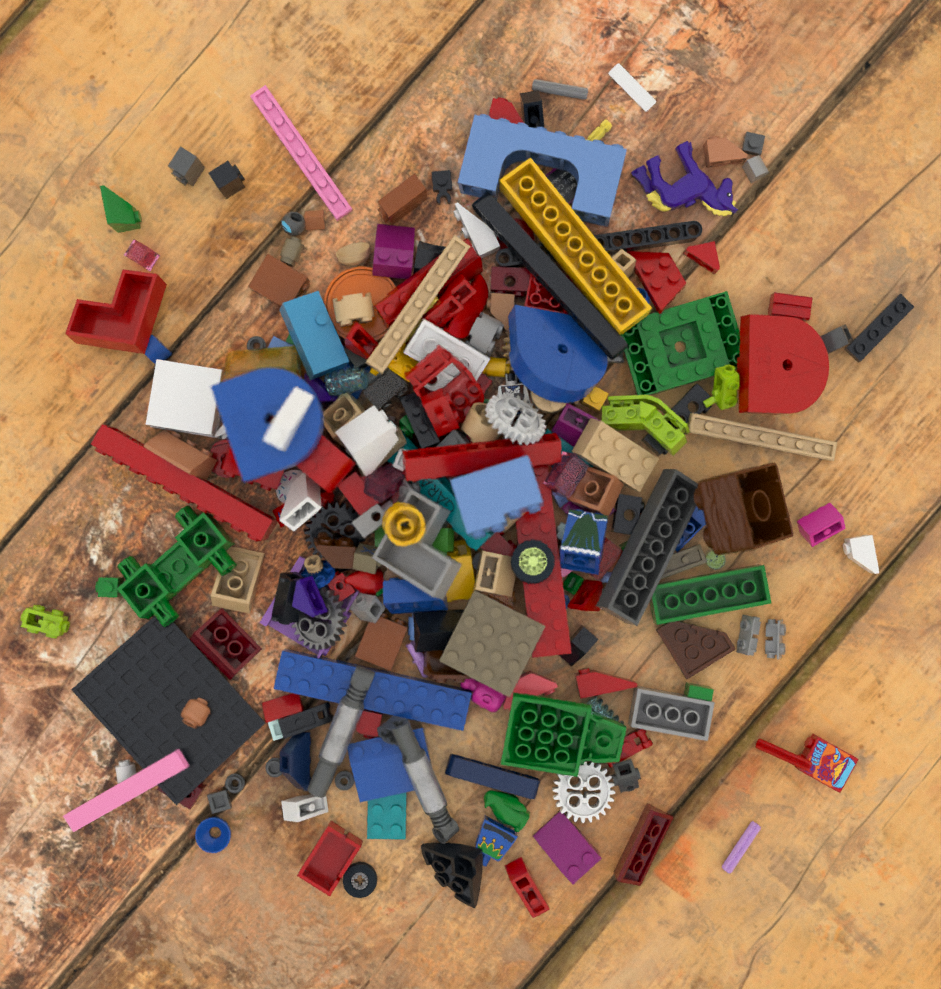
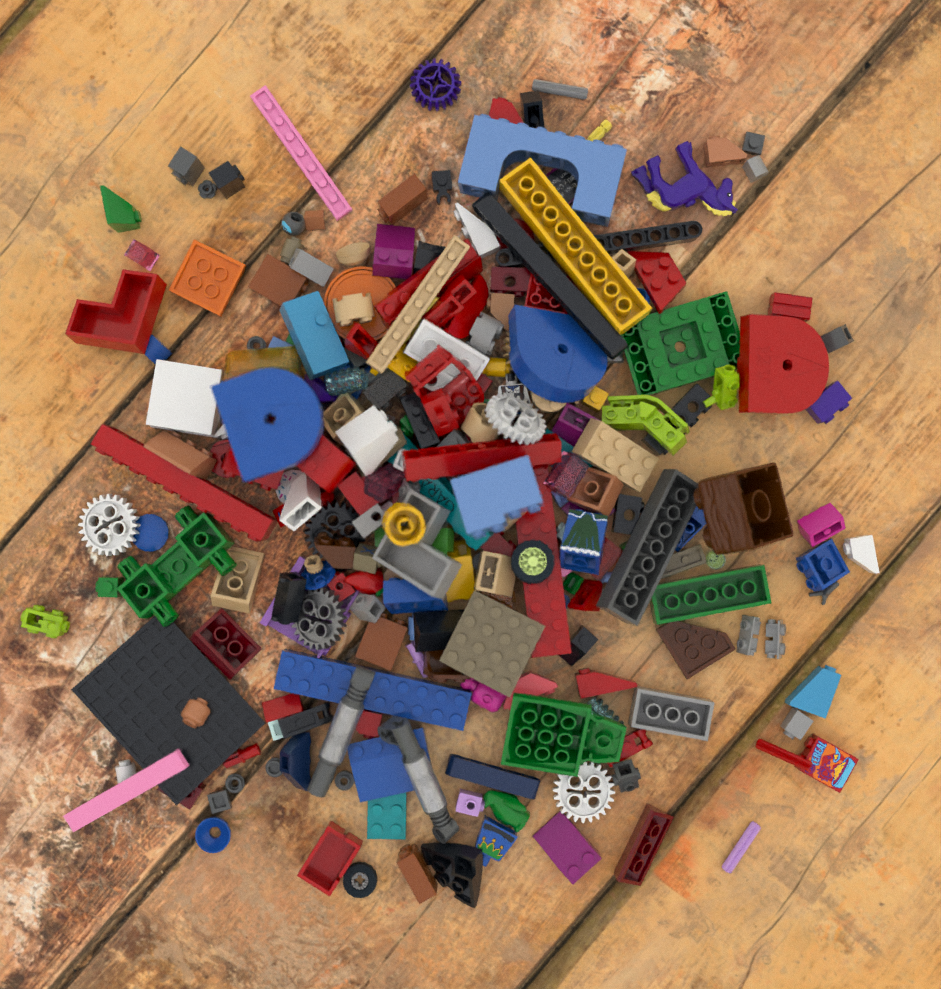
(102, 509): none -> white gear
(152, 533): none -> blue dish
(207, 194): none -> dark grey plate
(207, 277): none -> orange plate
(242, 755): none -> red axle
(288, 419): white slope -> none
(303, 807): white slope -> none
(308, 598): dark purple slope -> none
(310, 267): none -> light grey hinge
(417, 873): none -> dark orange brick
(428, 82): none -> dark purple gear
(469, 802): none -> lavender brick
(526, 887): red slope -> none
(632, 87): white sticker -> none
(698, 691): green piece -> none
(705, 256): red slope -> none
(762, 437): tan tile -> none
(796, 724): none -> light grey brick
(816, 691): none -> dark azure slope
(822, 565): none -> blue plate
(826, 592): none -> dark grey bar
(831, 400): none -> dark purple brick
(879, 327): black plate -> none

